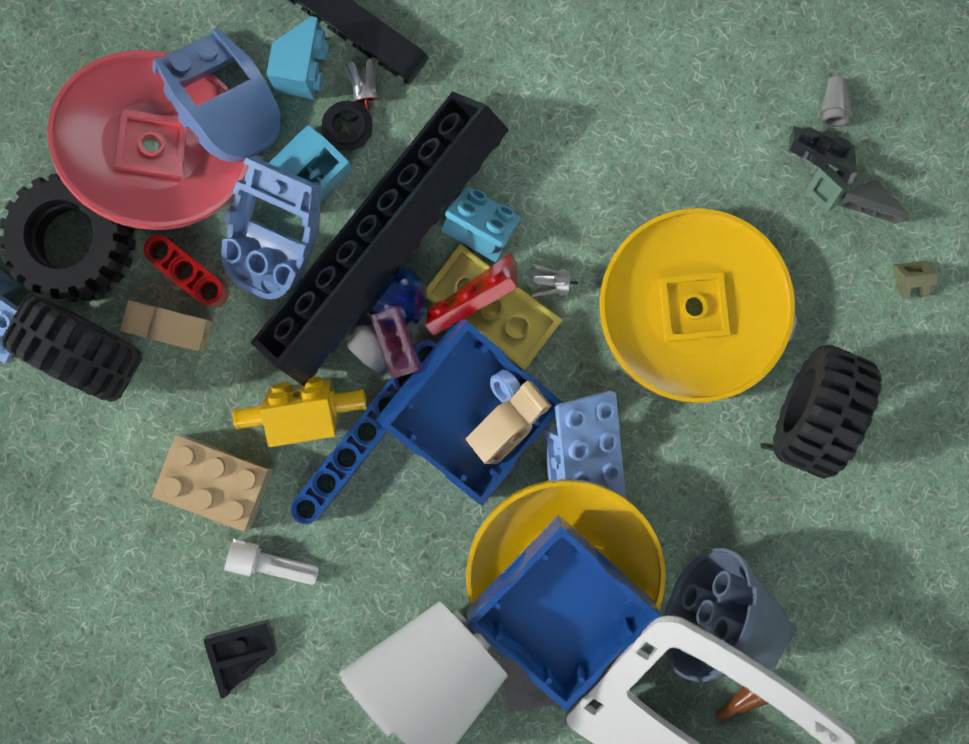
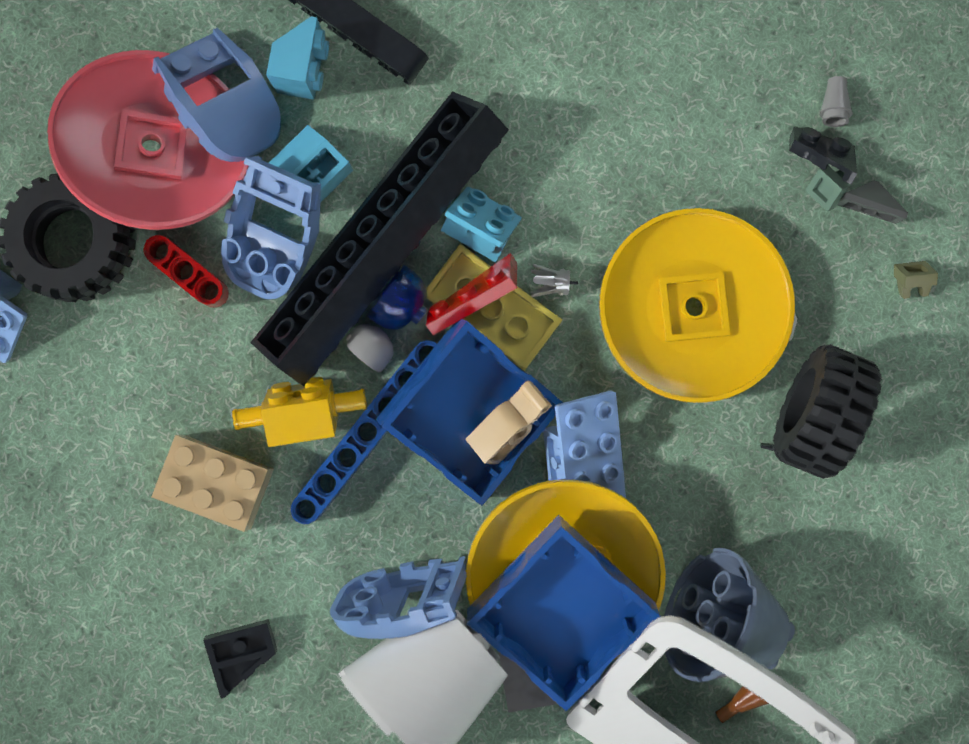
(71, 348): black tyre -> none
(166, 326): tan piece -> none
(247, 558): white piece -> none
(350, 112): black gear -> none
(363, 82): flat silver piece -> none
(373, 601): none -> medium blue slope
(395, 343): clear pink slope -> none
(504, 385): light blue tile -> none

